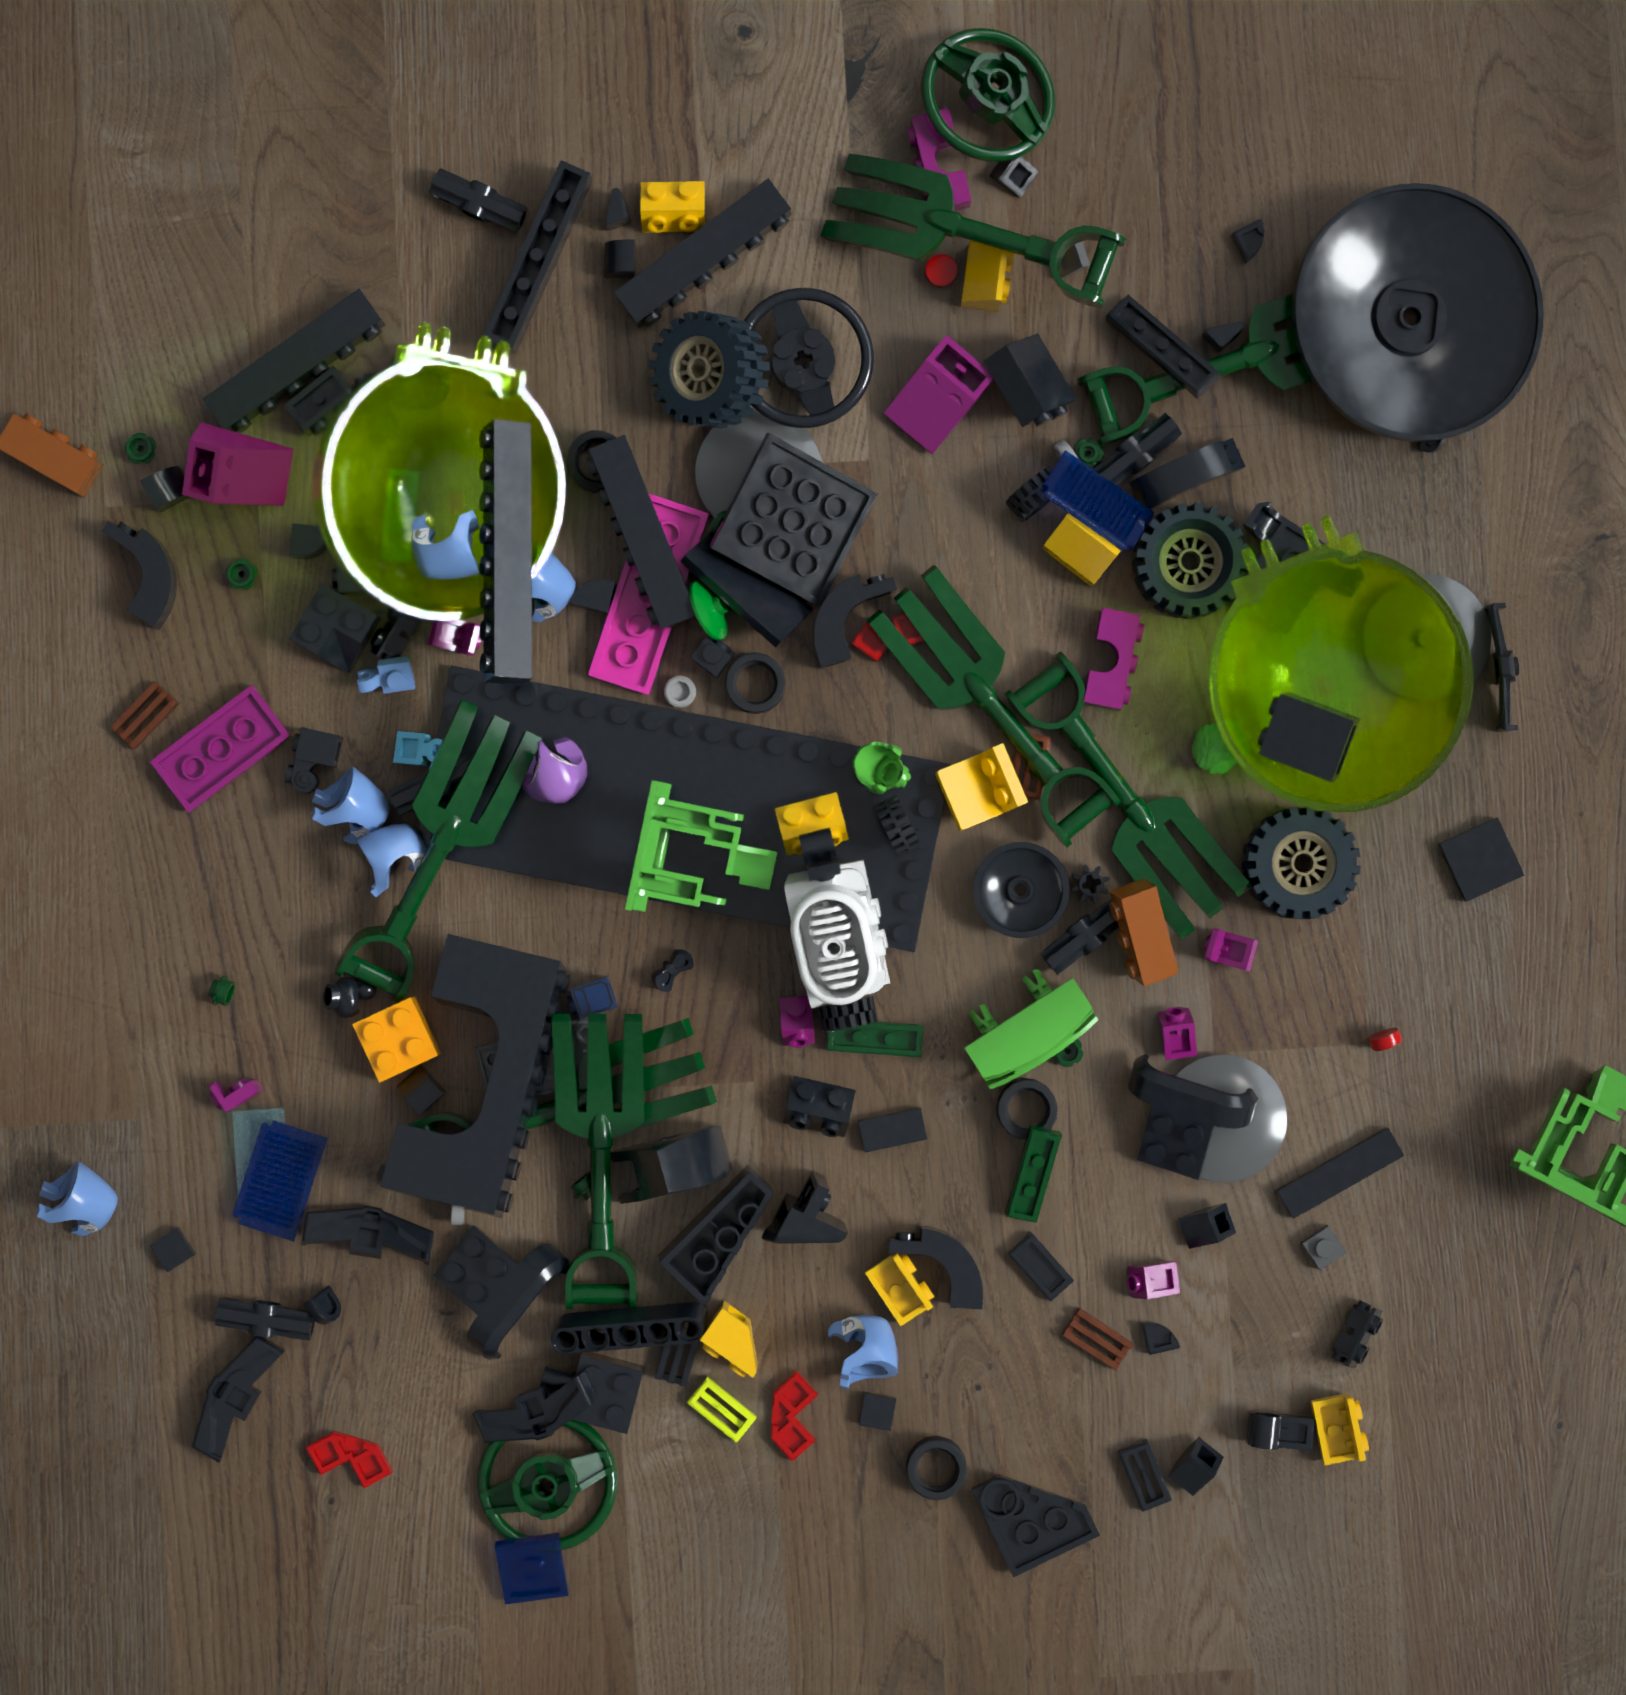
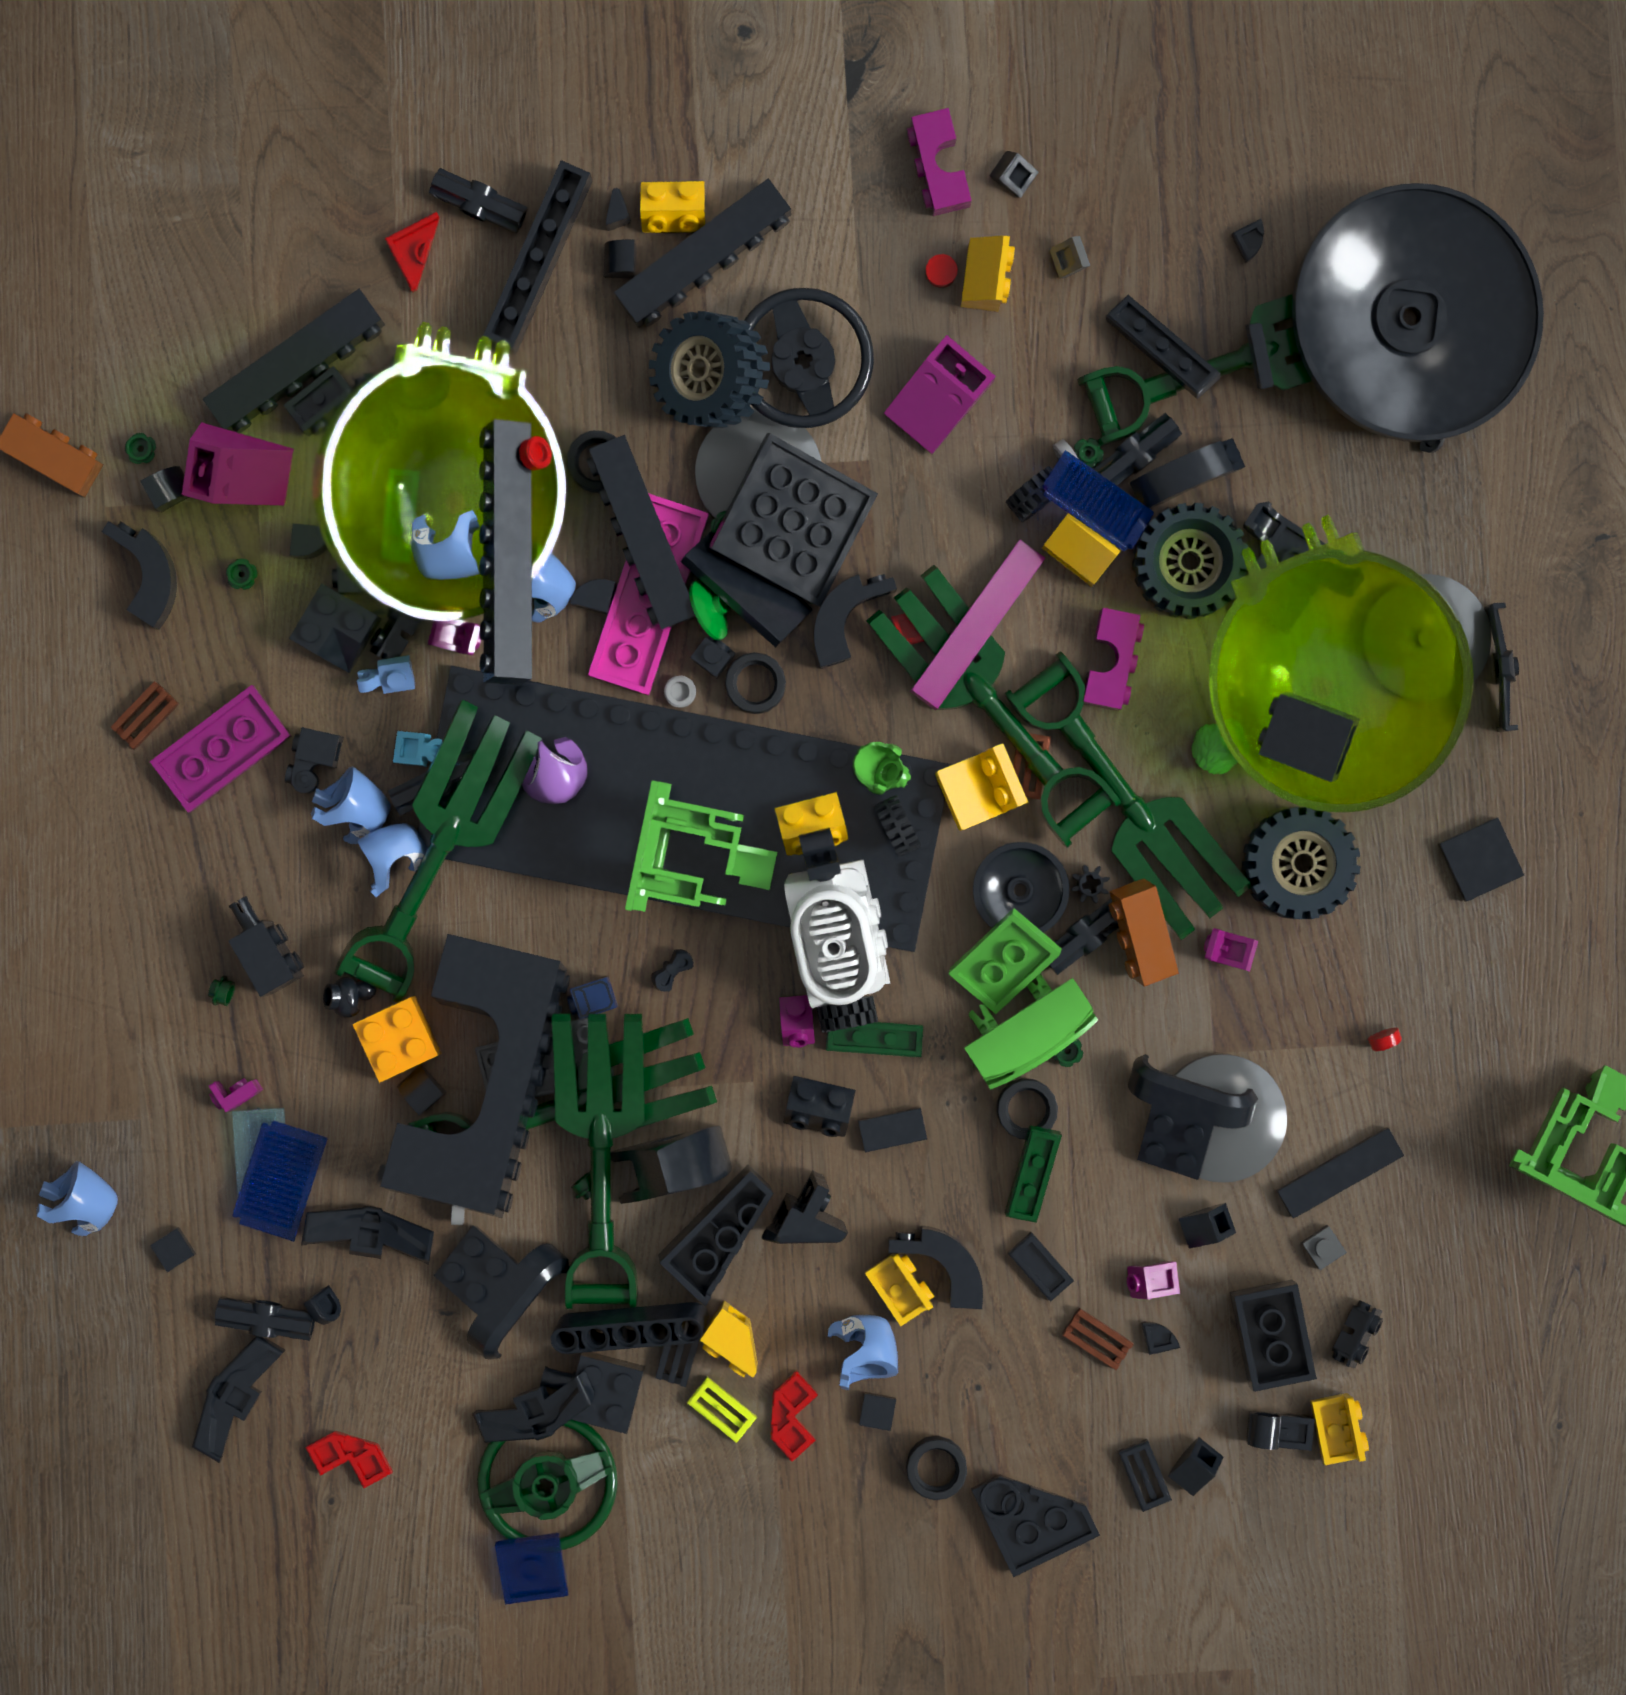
(264, 951): none -> black brick
(412, 248): none -> red tile
(535, 453): none -> red tile
(869, 643): red tile -> none
(937, 219): dark green piece -> none
(977, 625): none -> magenta tile
(1005, 961): none -> bright green plate
(1006, 103): dark green piece -> none
(1030, 381): black brick -> none
(1177, 1033): magenta bracket -> none
(1222, 335): black slope -> none
(1259, 355): none -> black tile
(1273, 1335): none -> black brick

